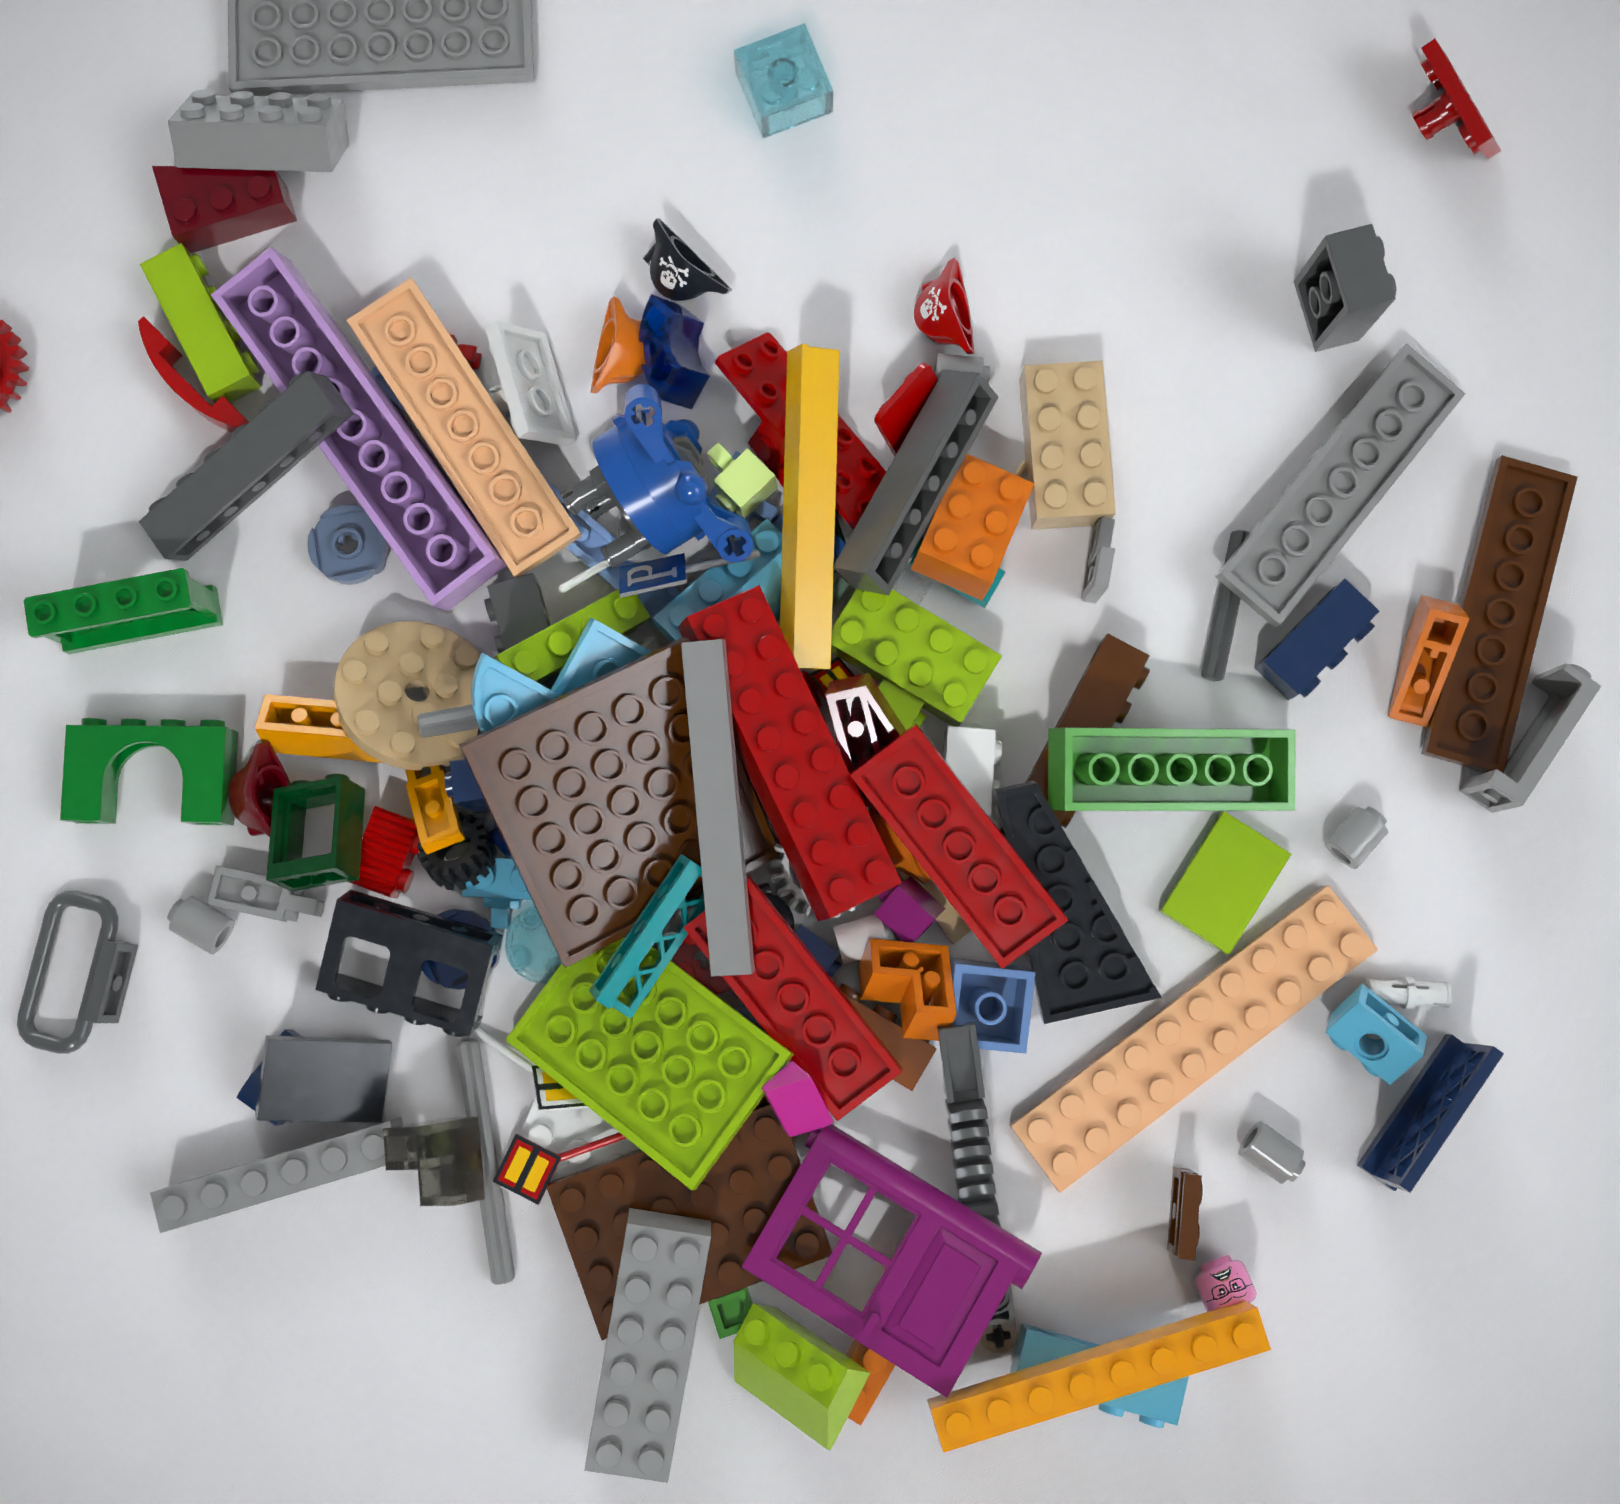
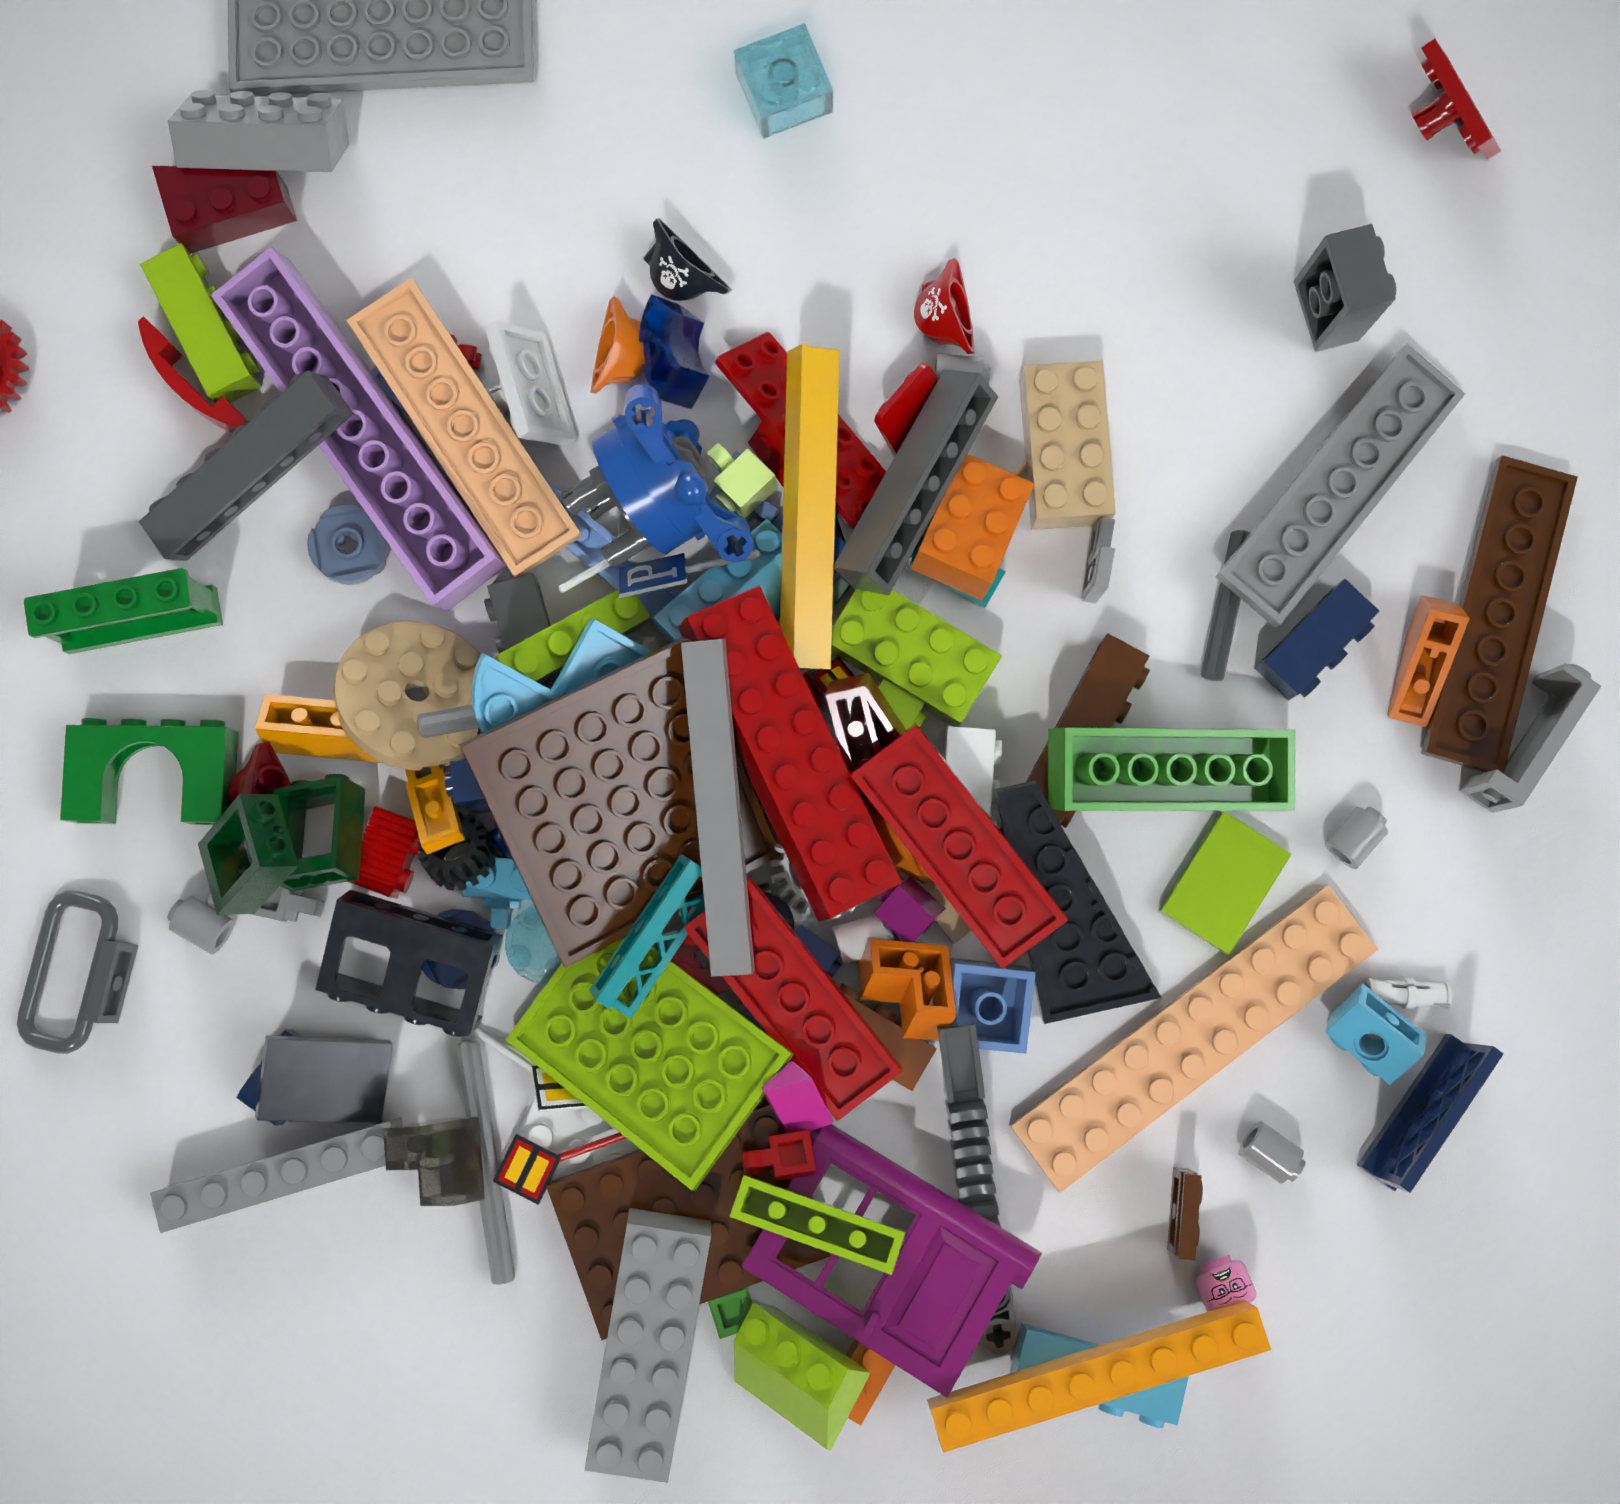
(231, 879): none -> dark green window
(788, 1156): none -> red plate
(818, 1224): none -> lime brick

